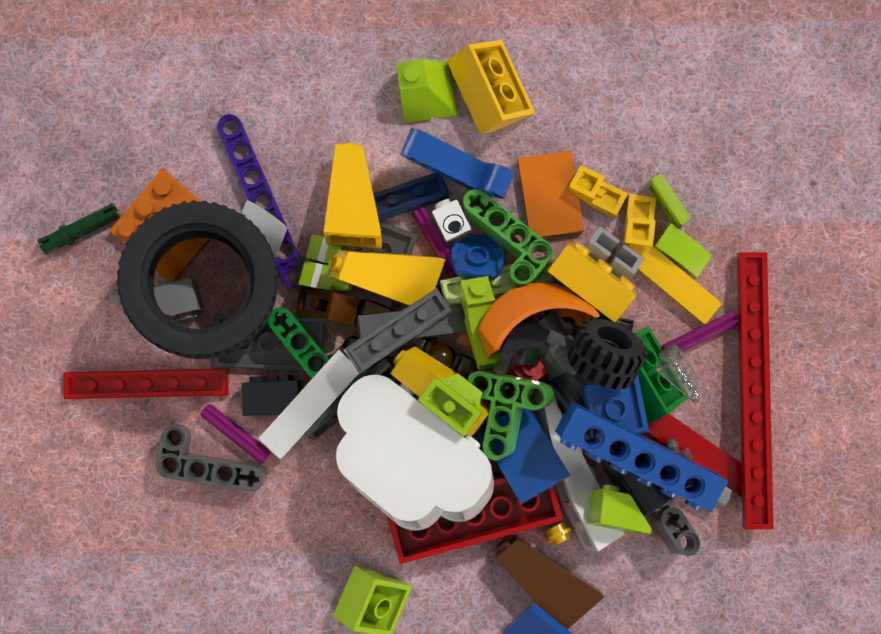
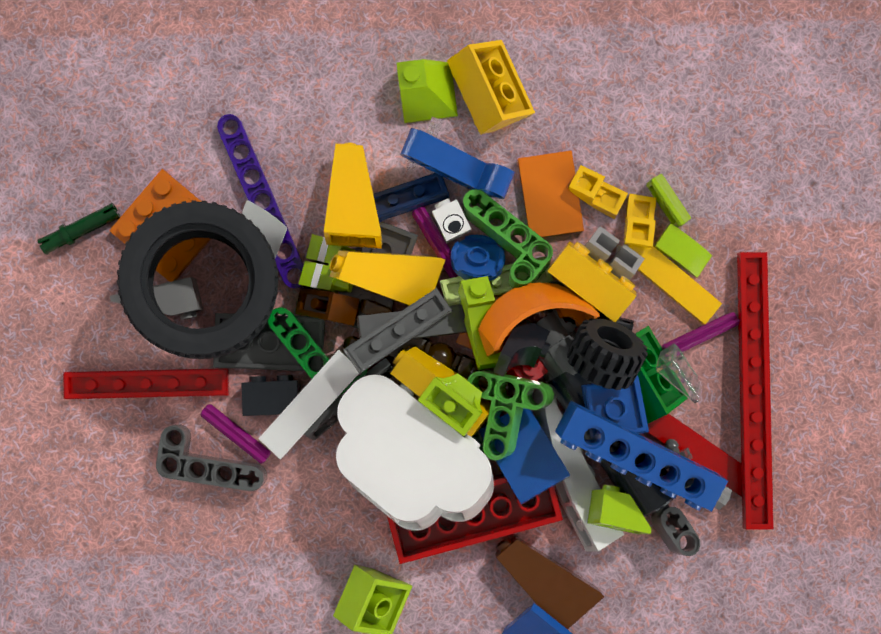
(558, 534): yellow plate -> none

